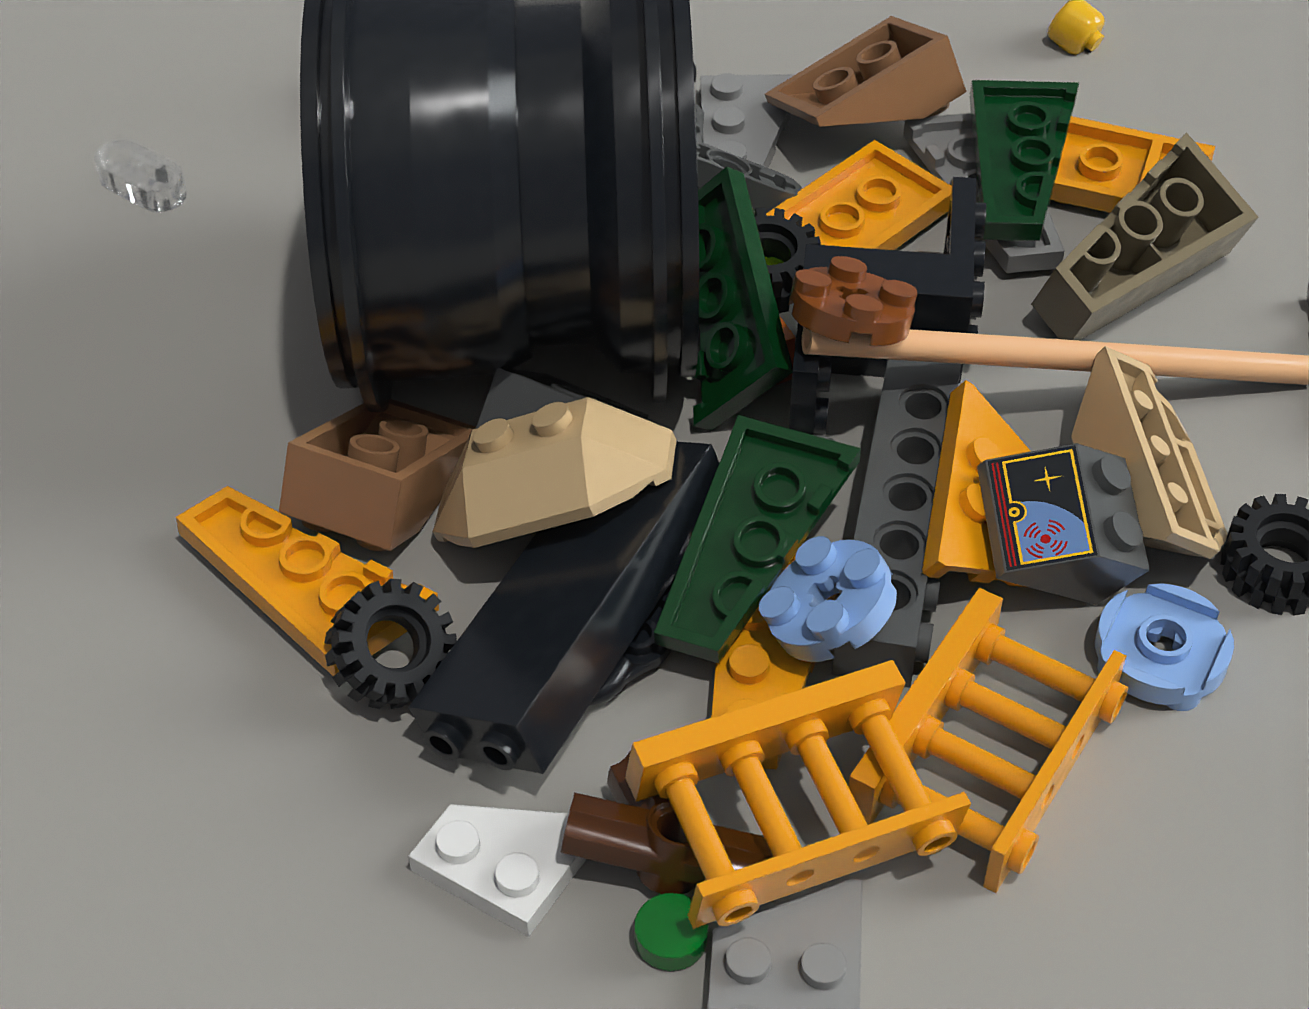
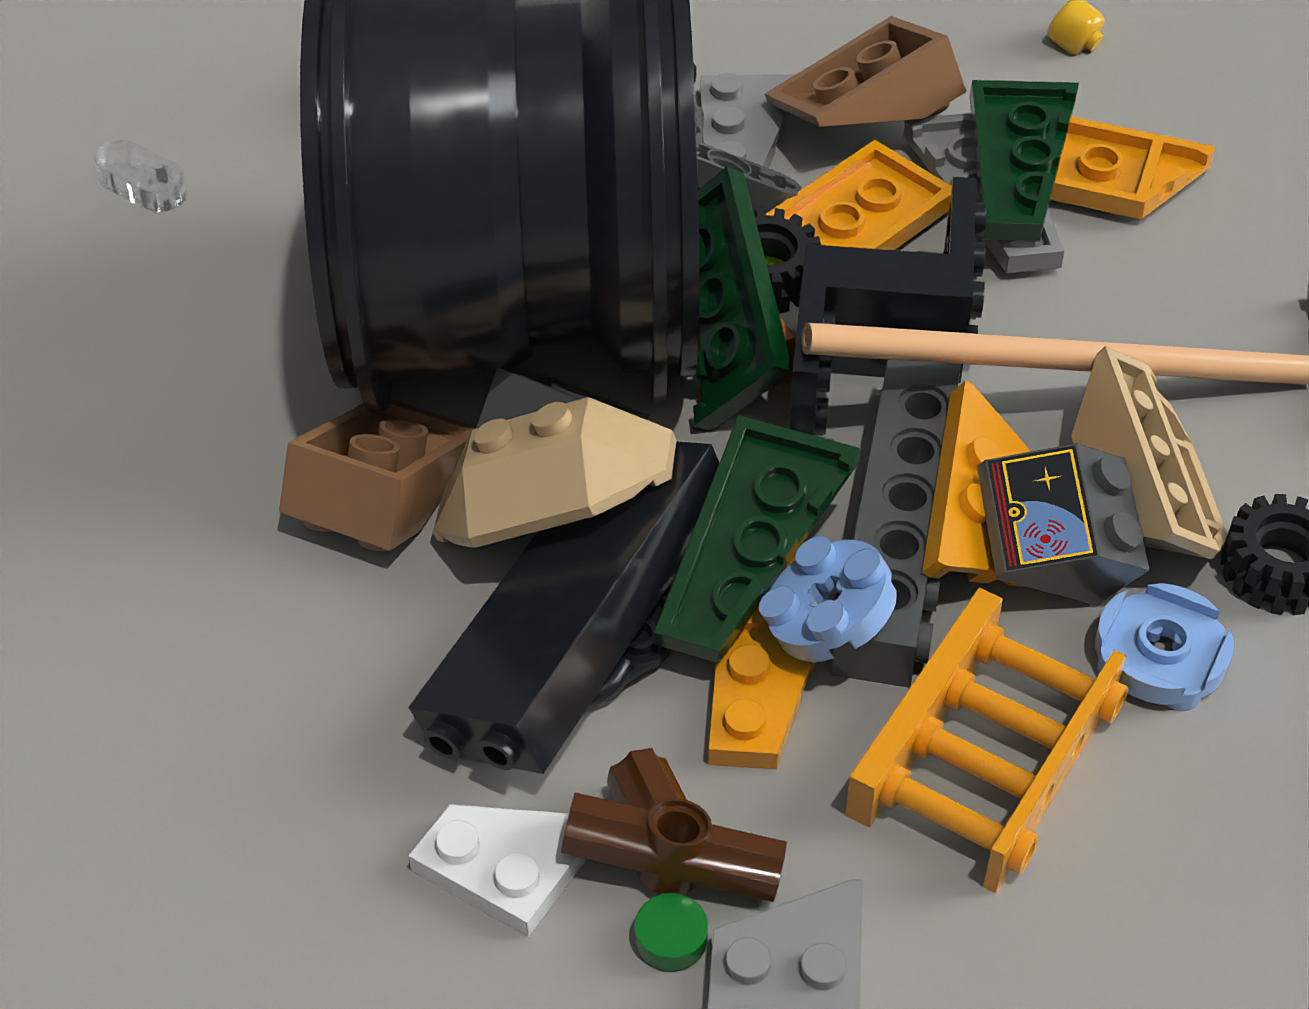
(284, 571): light orange wing -> none
(351, 650): black tyre -> none
(800, 724): light orange fence -> none
(850, 300): dark orange plate -> none
(1151, 240): dark tan wedge -> none

